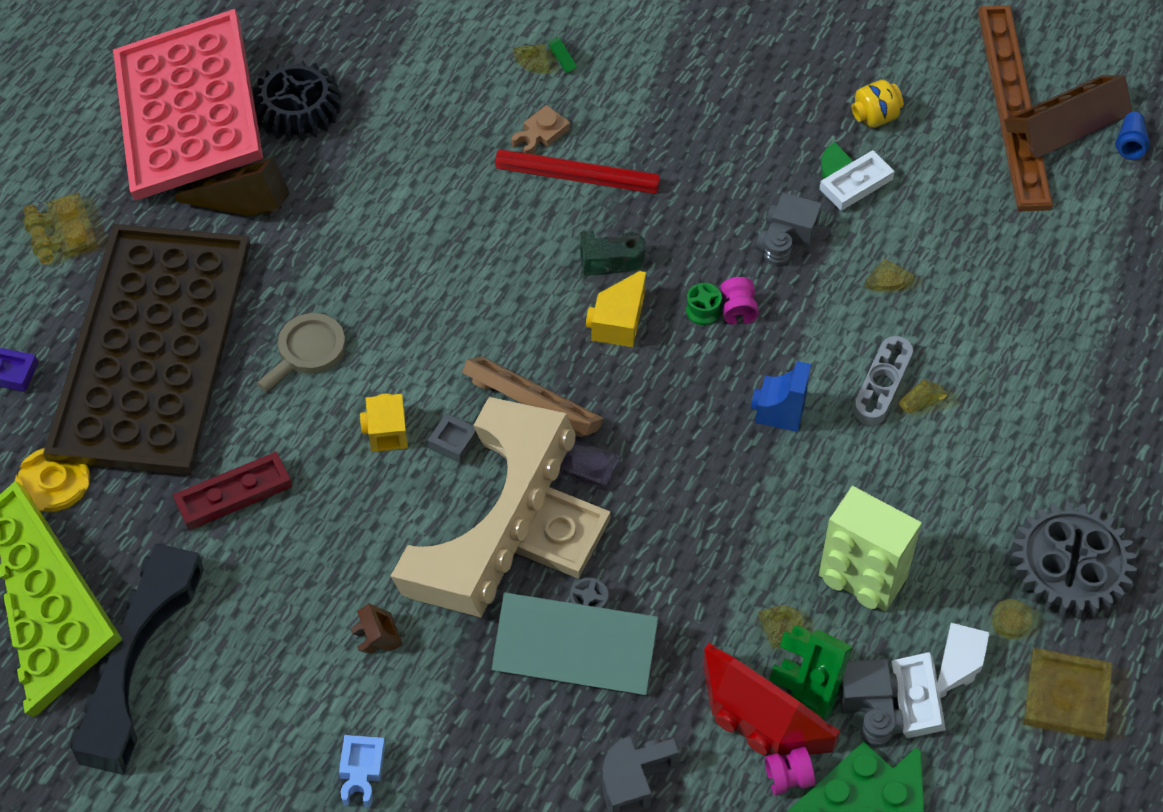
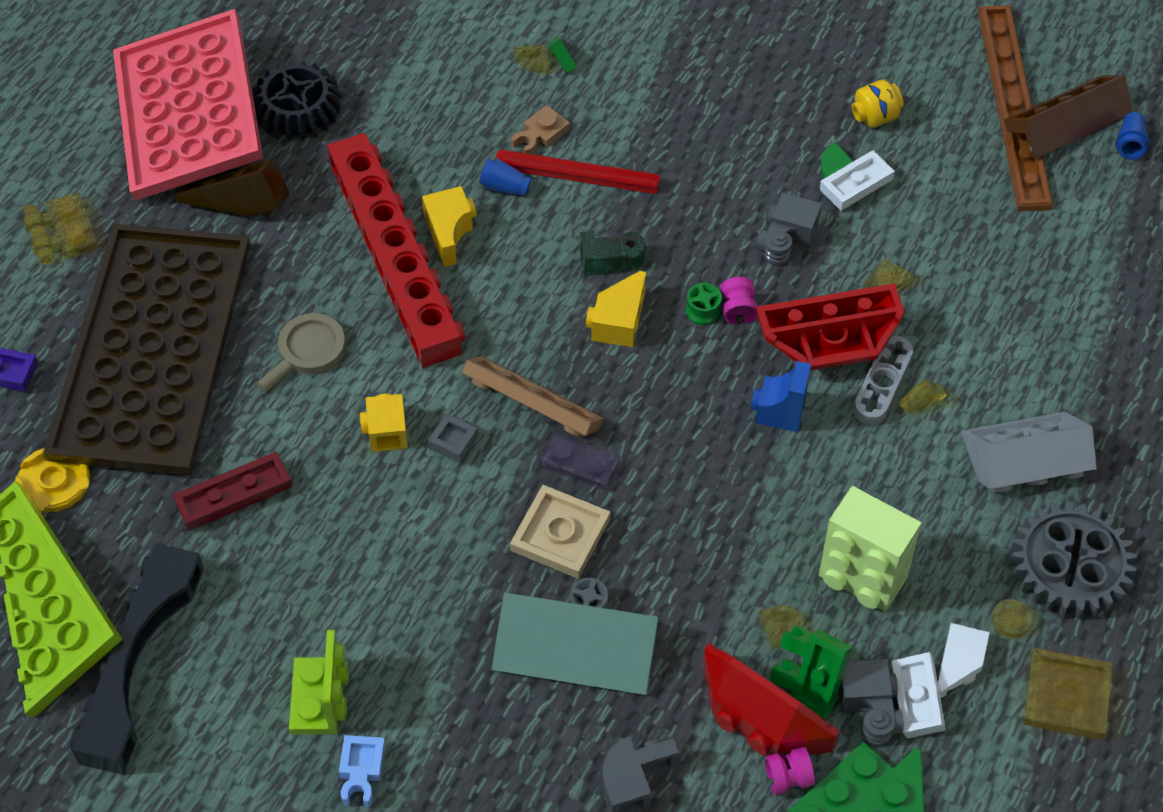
(318, 690): none -> lime bracket
(379, 630): reddish brown tile -> none
(395, 250): none -> red brick
(448, 219): none -> yellow arch
(469, 568): tan arch -> none
(503, 178): none -> blue cone
(833, 326): none -> red wedge
(1031, 450): none -> light grey slope

